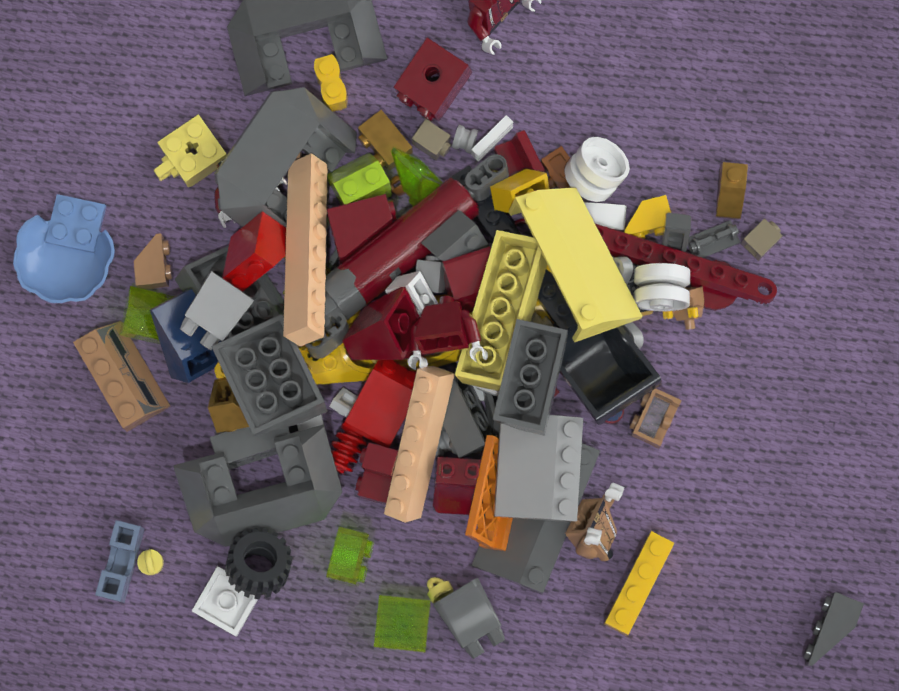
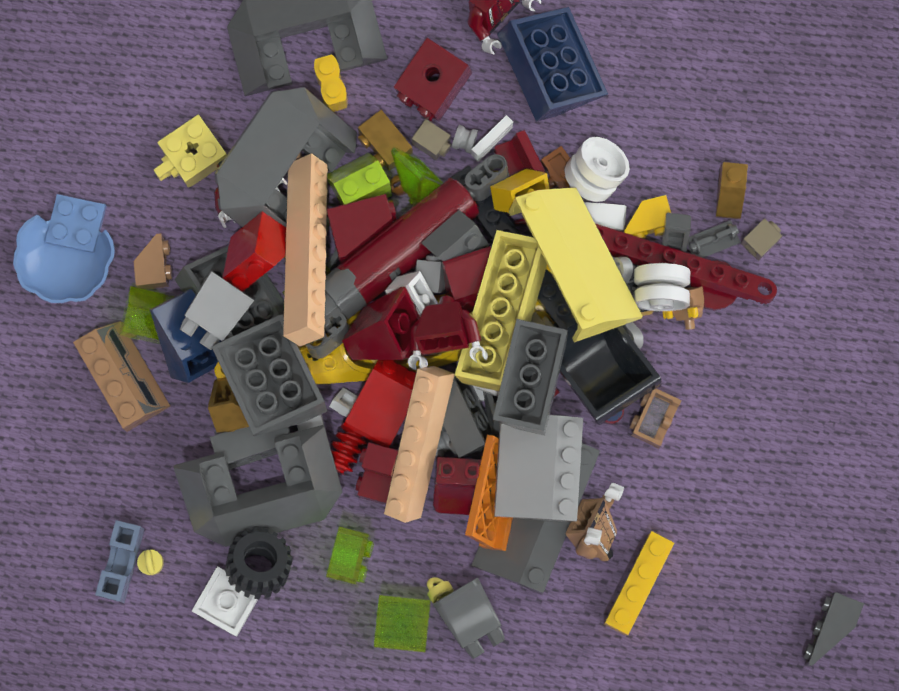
(551, 63): none -> dark blue slope

